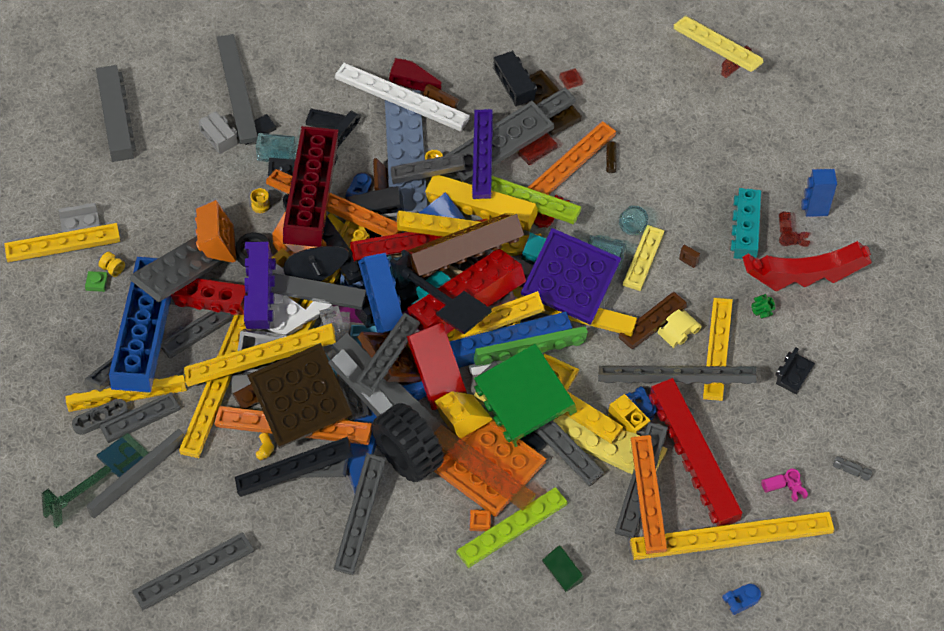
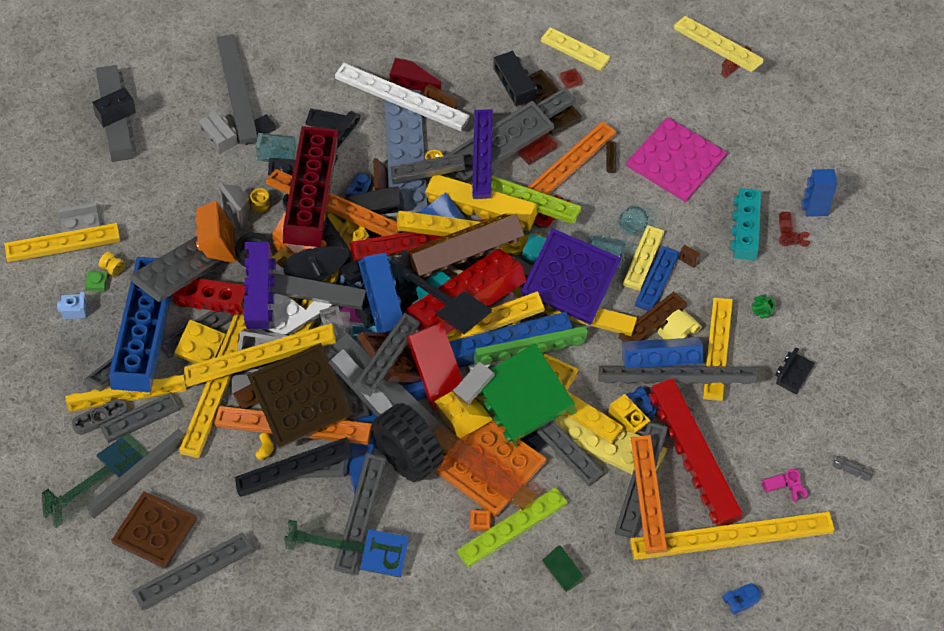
(72, 306): none -> light blue brick
(114, 107): none -> black brick
(154, 530): none -> reddish brown plate
(199, 343): none -> yellow plate
(236, 204): none -> light grey slope
(381, 553): none -> piece
(474, 383): none -> light grey tile
(575, 48): none -> light yellow tile
(657, 278): none -> blue tile
(662, 352): none -> blue brick
(676, 159): none -> dark pink plate
(805, 271): red arch -> none

